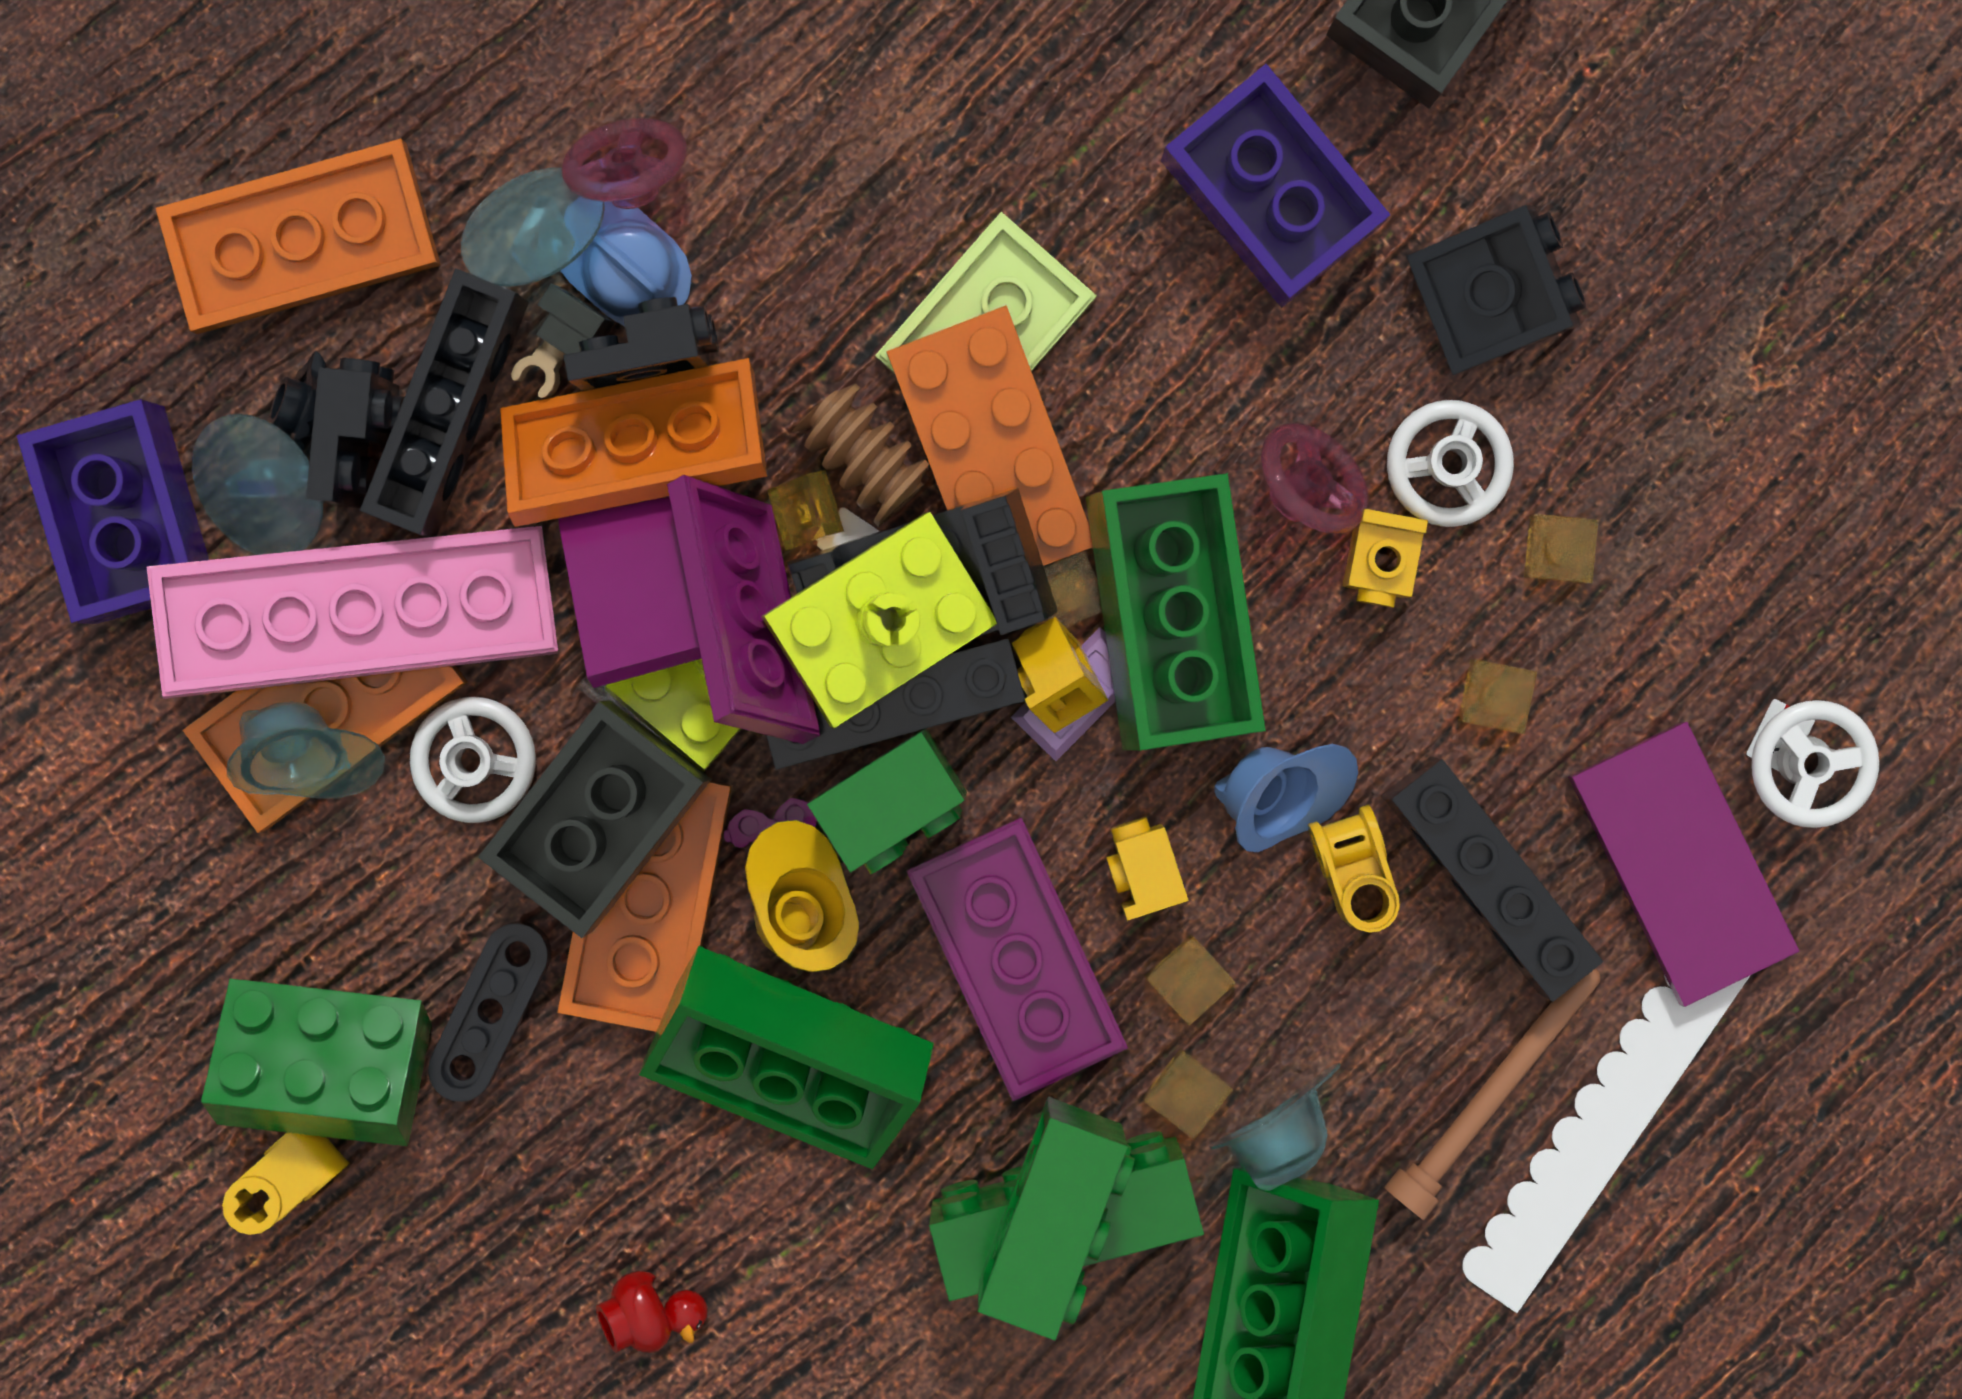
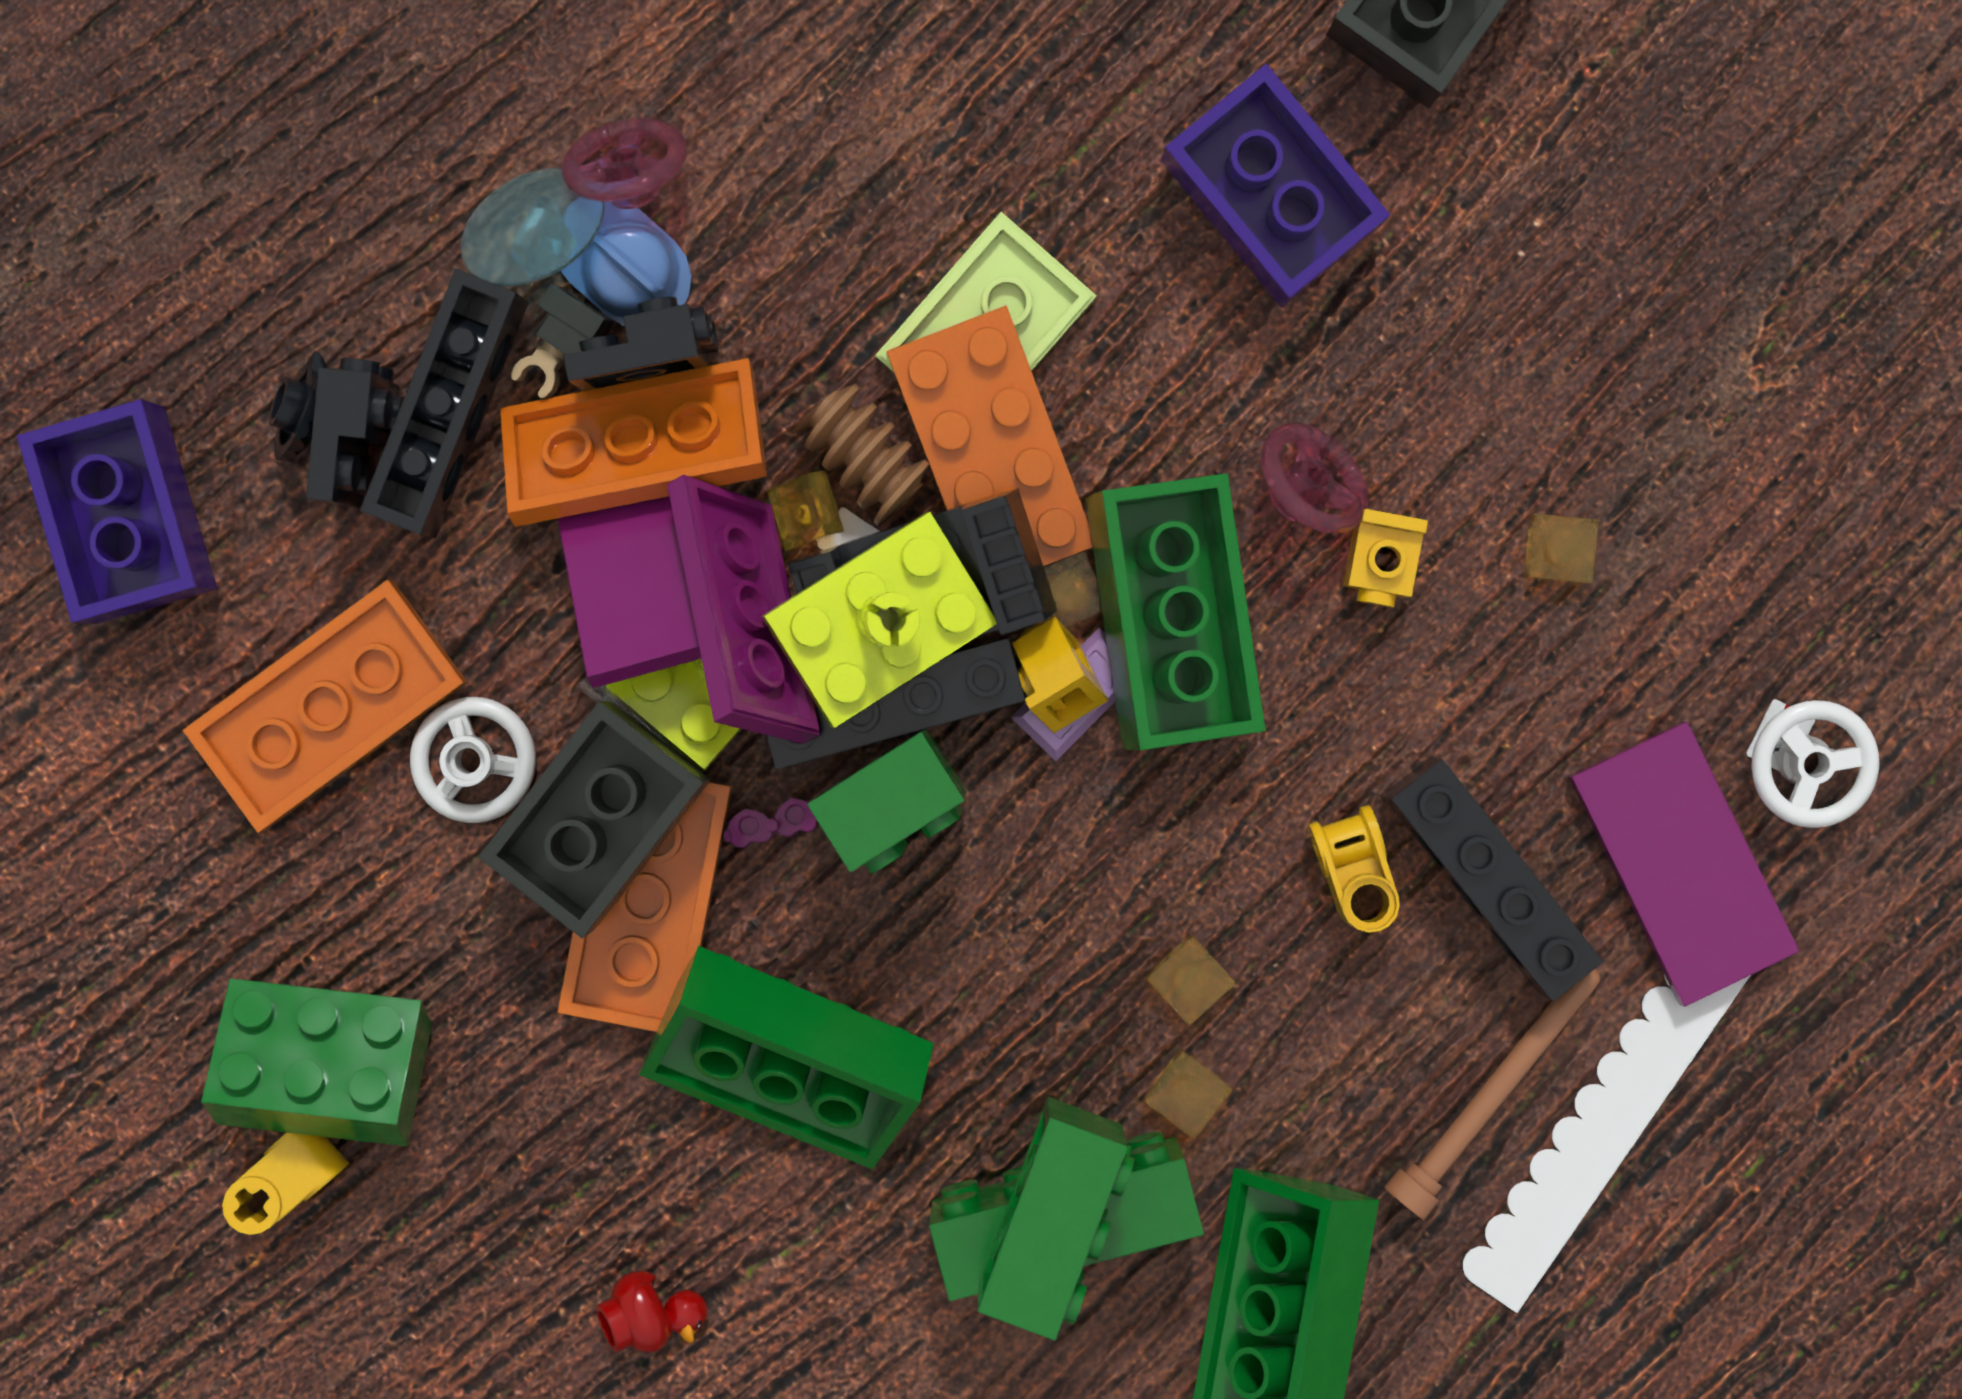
(255, 485): clear light blue shield -> none
(297, 754): clear light blue piece -> none
(298, 236): orange plate -> none
(351, 611): bright pink tile -> none
(470, 1030): black plate -> none
(801, 897): yellow piece -> none
(1017, 958): magenta tile -> none
(1145, 868): yellow brick -> none
(1281, 792): medium blue piece -> none
(1284, 1140): clear light blue piece -> none
(1478, 501): white piece -> none
(1497, 288): black plate -> none
(1497, 696): clear yellow plate -> none

